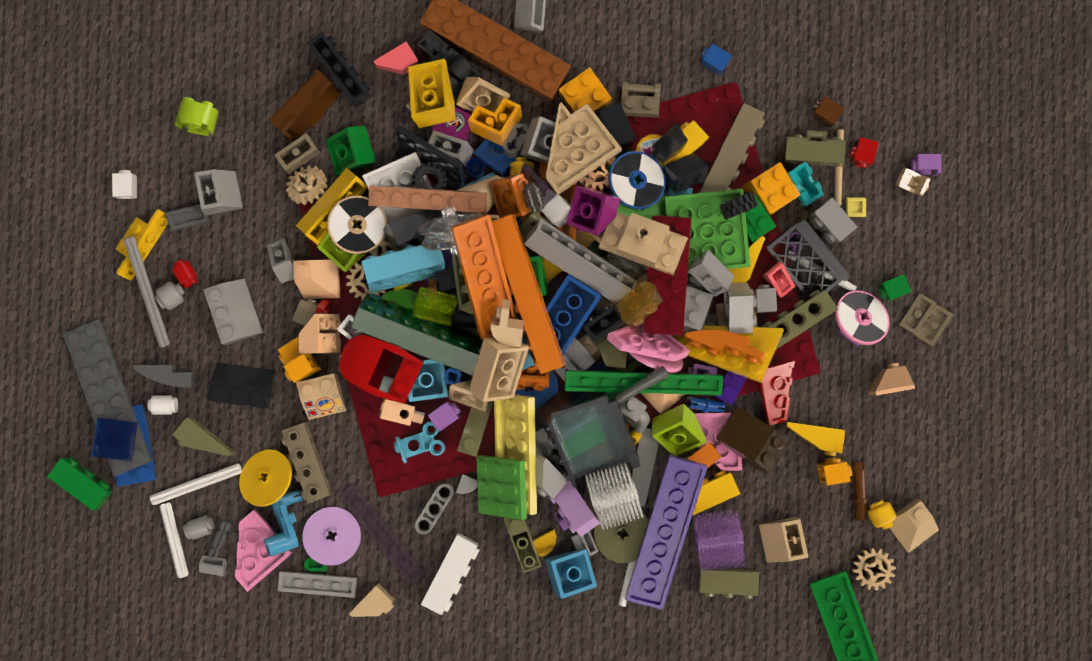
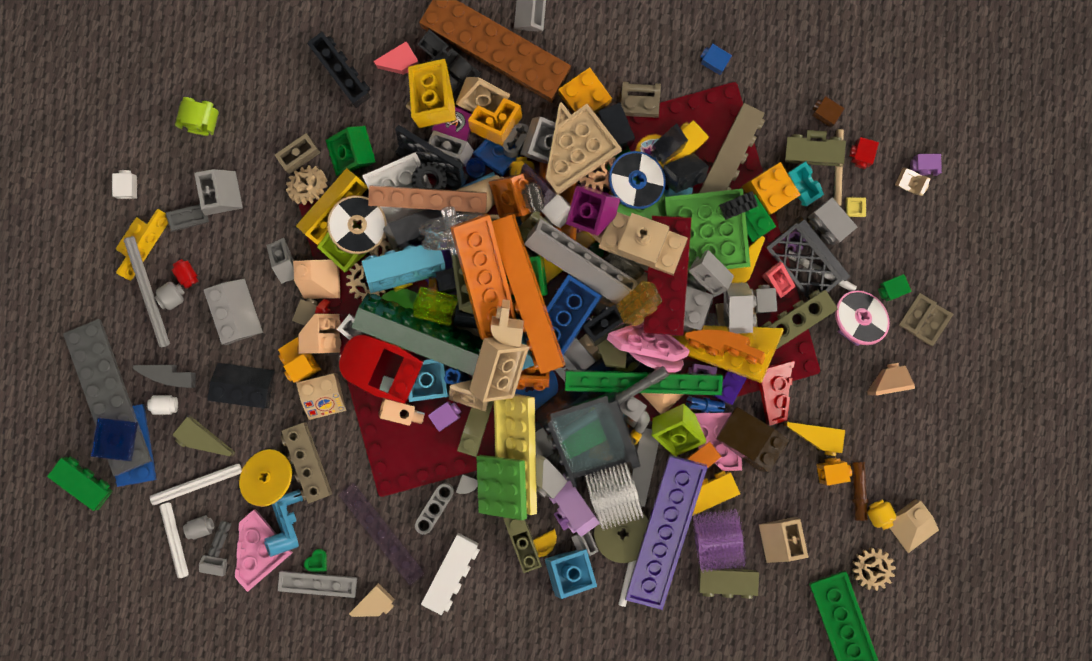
(305, 106): reddish brown piece -> none
(316, 533): lavender piece -> none
(426, 443): medium azure piece -> none

